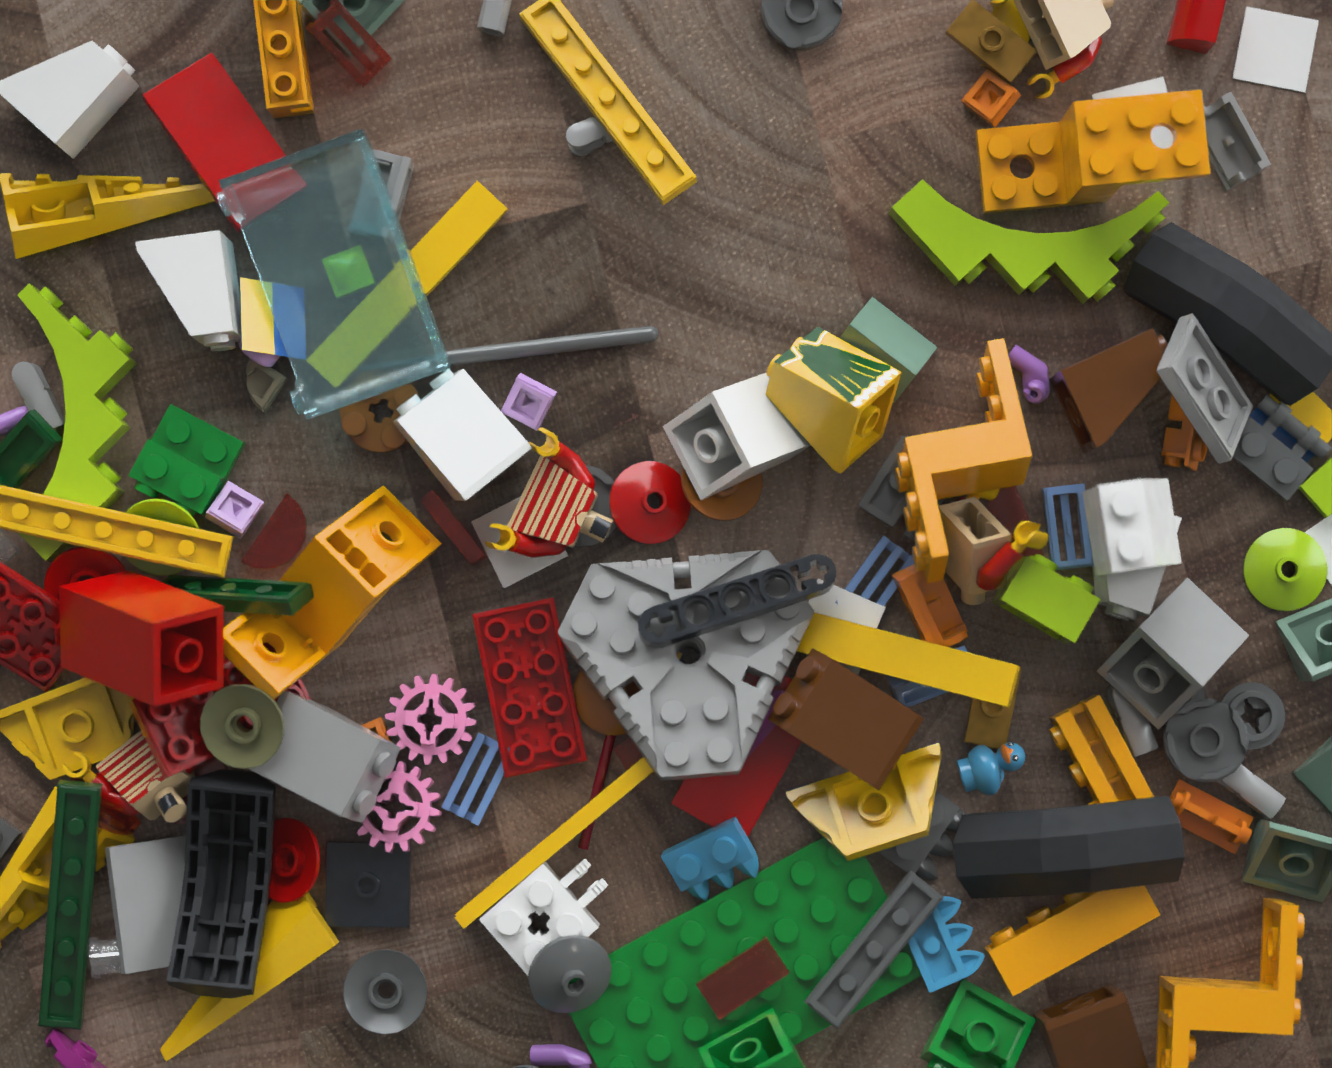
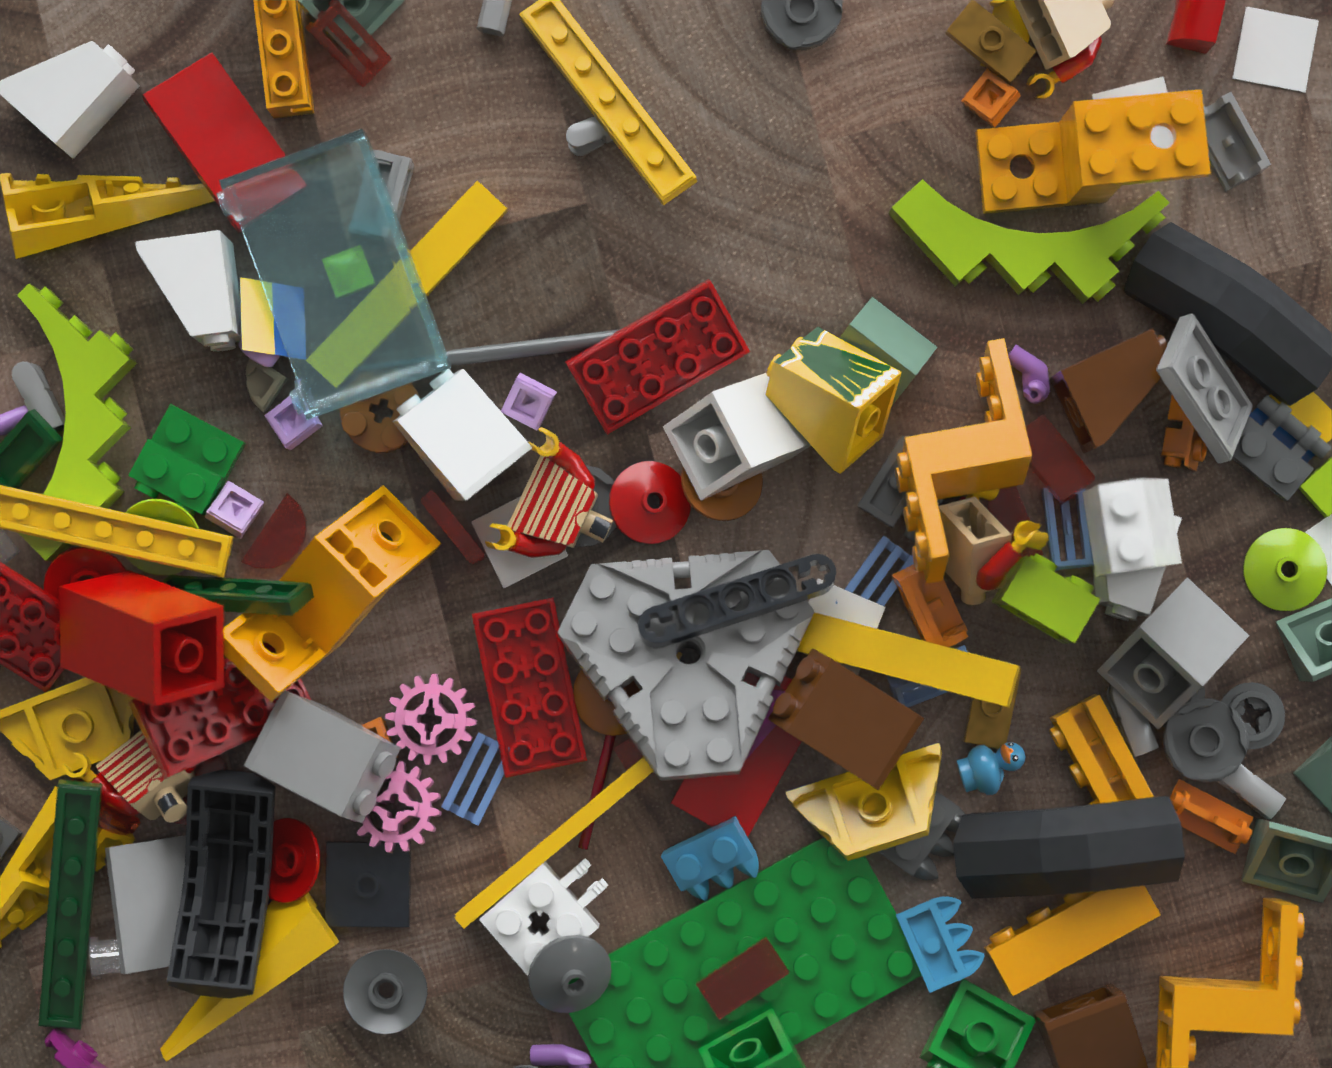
(227, 736): olive dish -> none
(290, 426): none -> lavender tile
(657, 356): none -> red tile
(873, 949): dark grey tile -> none
(1056, 461): none -> clear red tile

